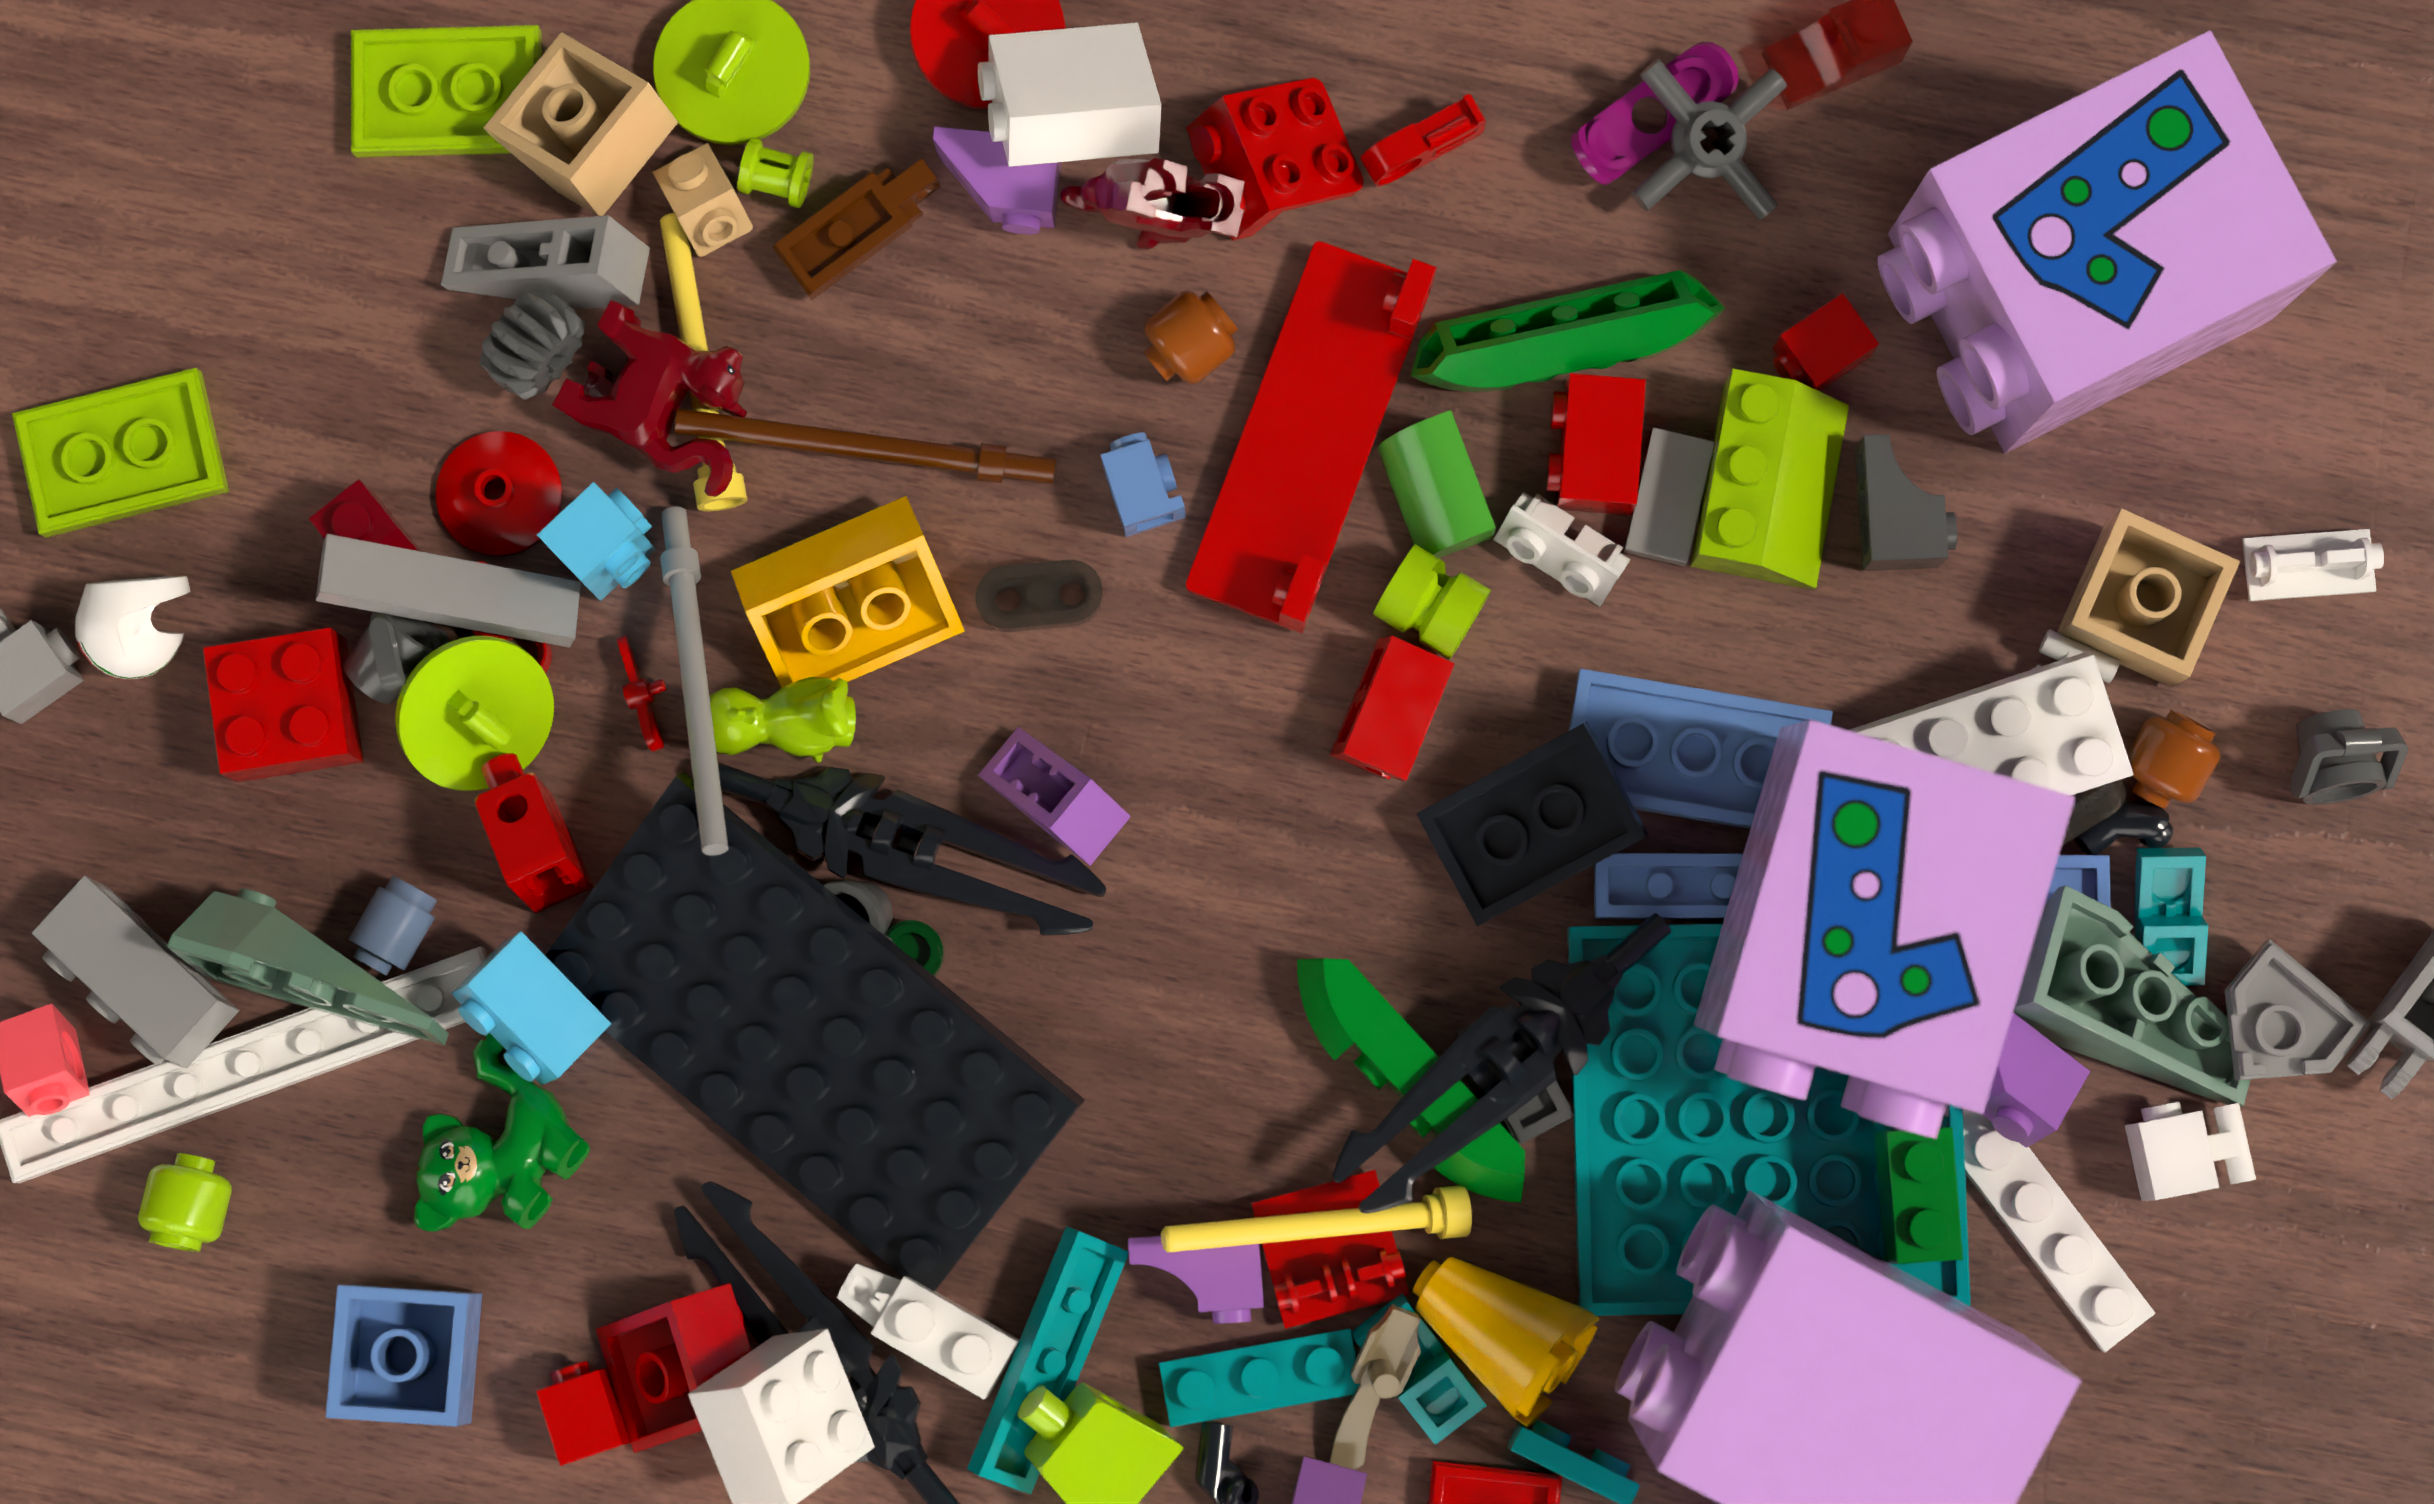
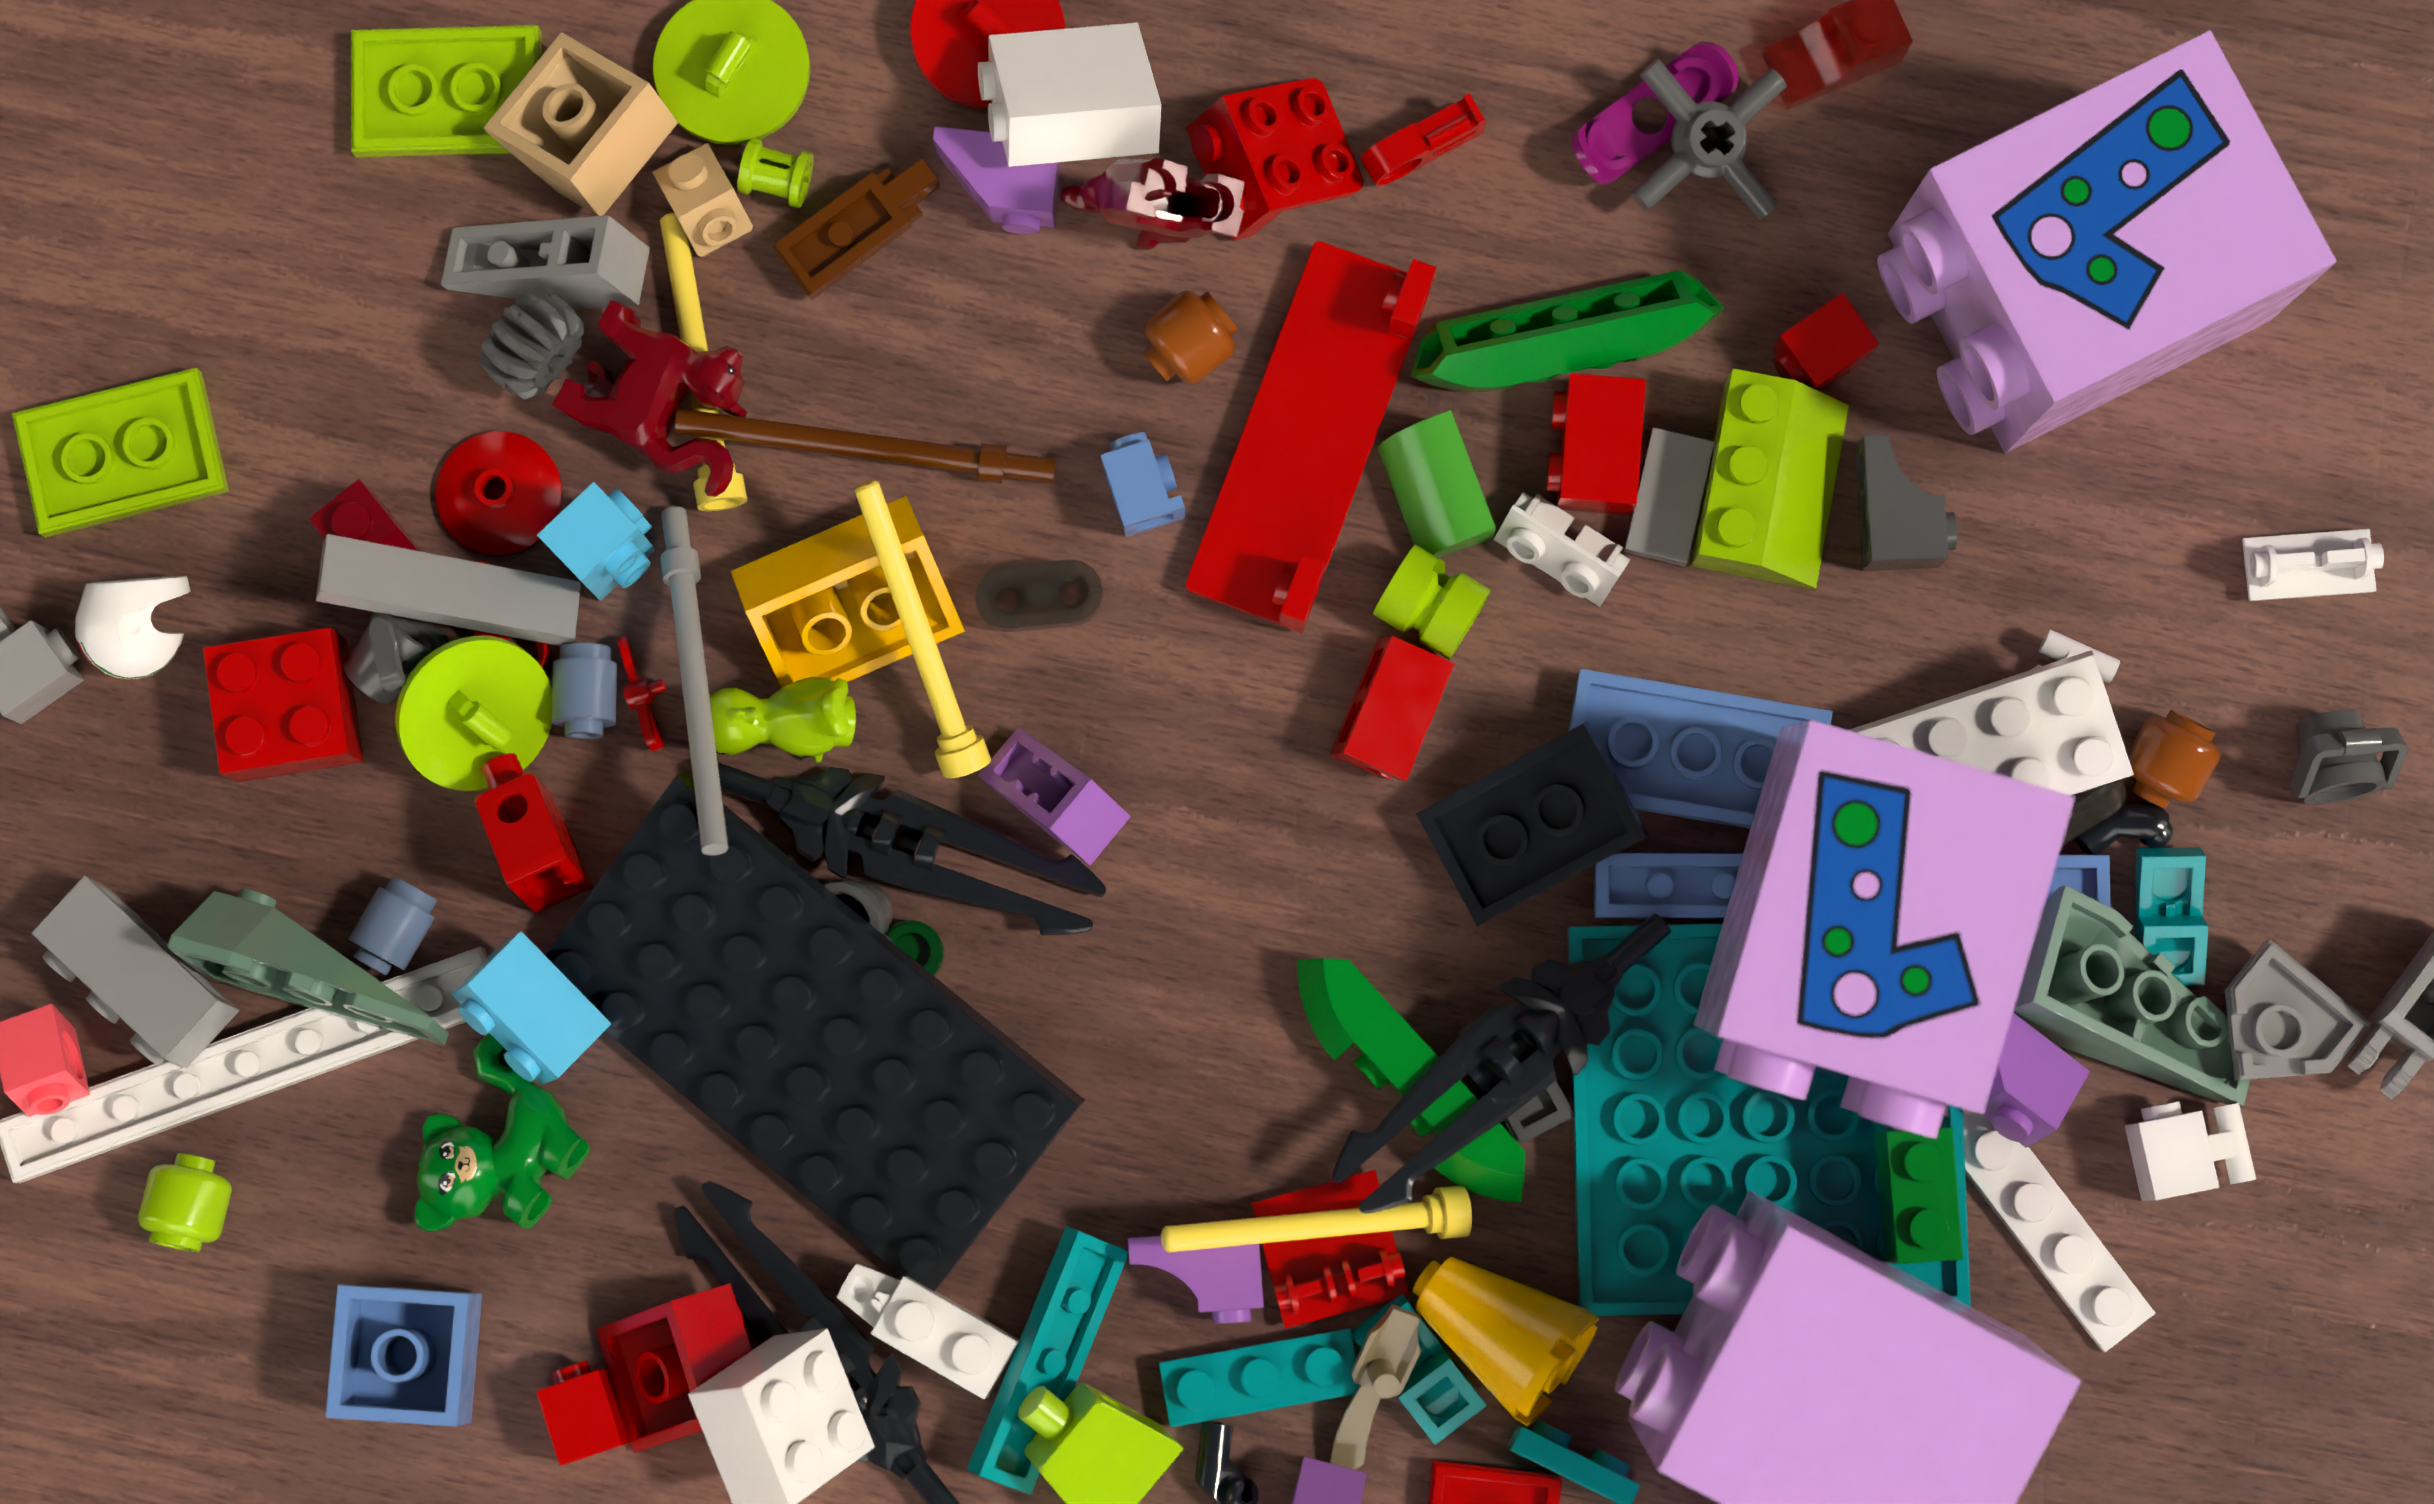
(584, 690): none -> sand blue brick
(959, 747): none -> light yellow piece
(2148, 597): tan brick -> none

